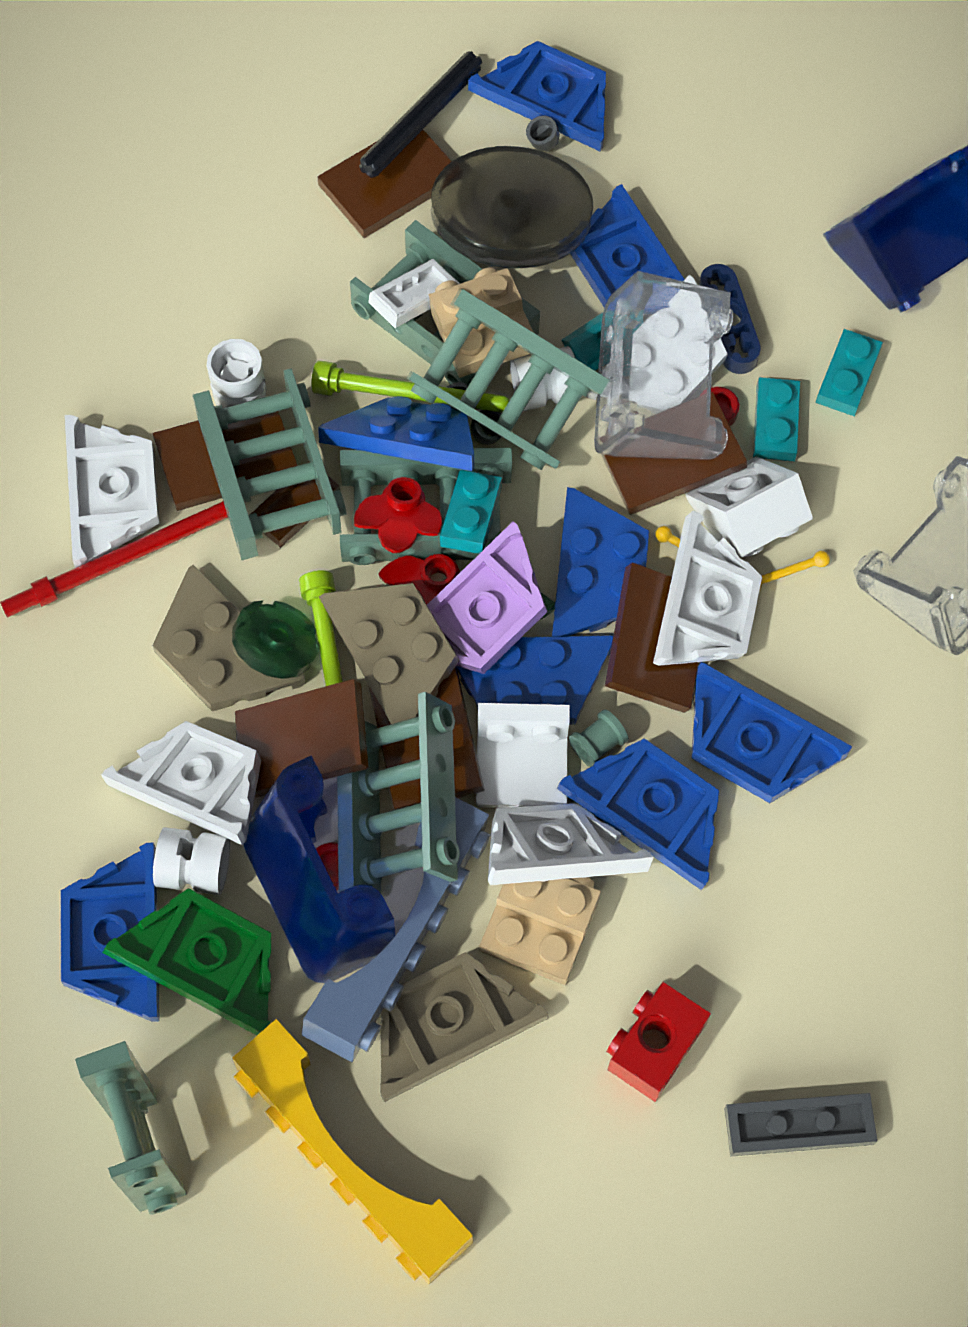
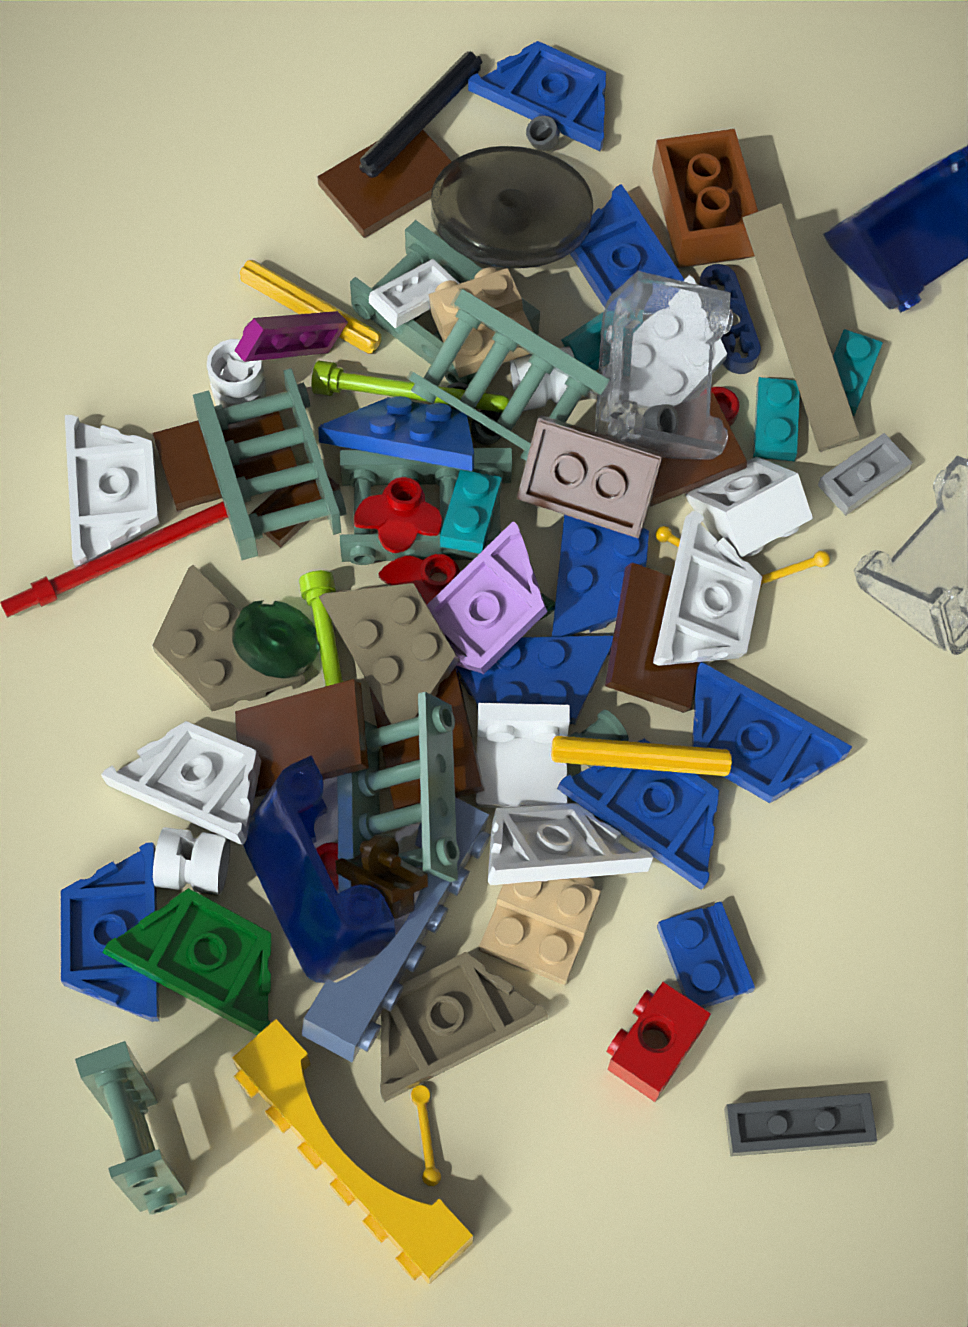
(290, 336): none -> magenta plate
(304, 302): none -> yellow axle
(385, 871): none -> dark brown hips
(420, 1096): none -> yellow hinge
(590, 476): none -> tile
(641, 755): none -> yellow axle
(662, 418): none -> dark grey hinge
(704, 196): none -> dark orange brick
(705, 956): none -> blue plate
(801, 328): none -> dark tan tile
(864, 474): none -> light grey plate

